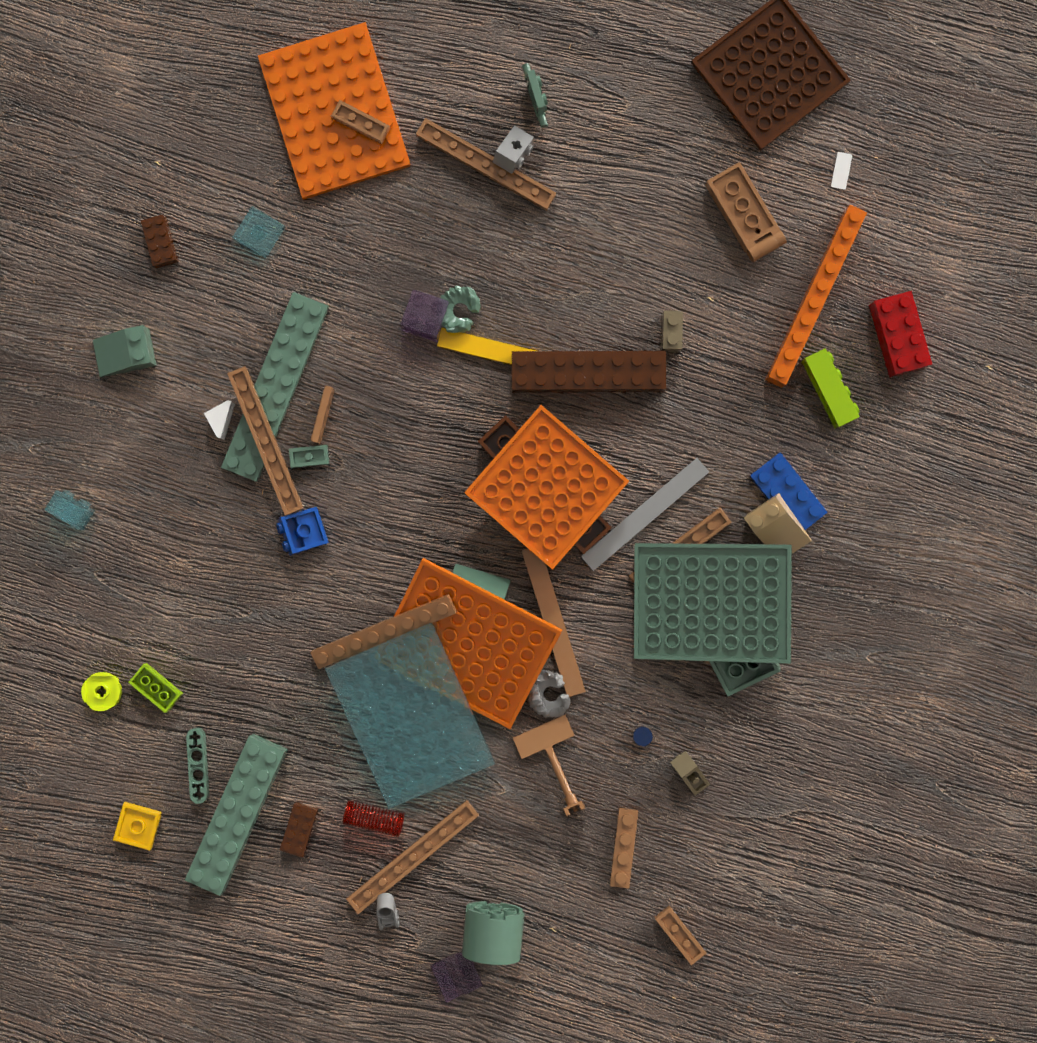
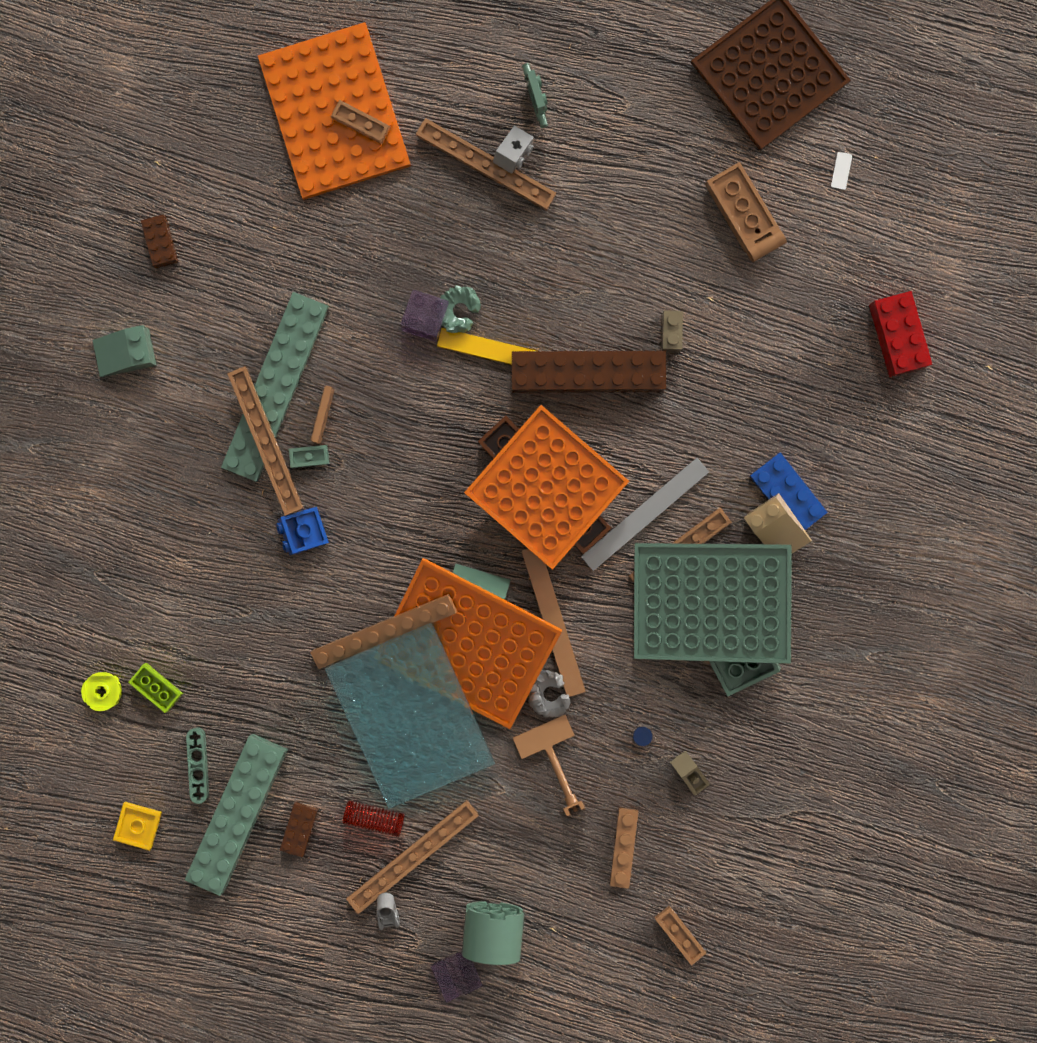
(69, 509): clear light blue brick -> none
(220, 417): white slope -> none
(258, 232): clear light blue plate -> none
(815, 296): orange brick -> none
(830, 388): lime brick -> none

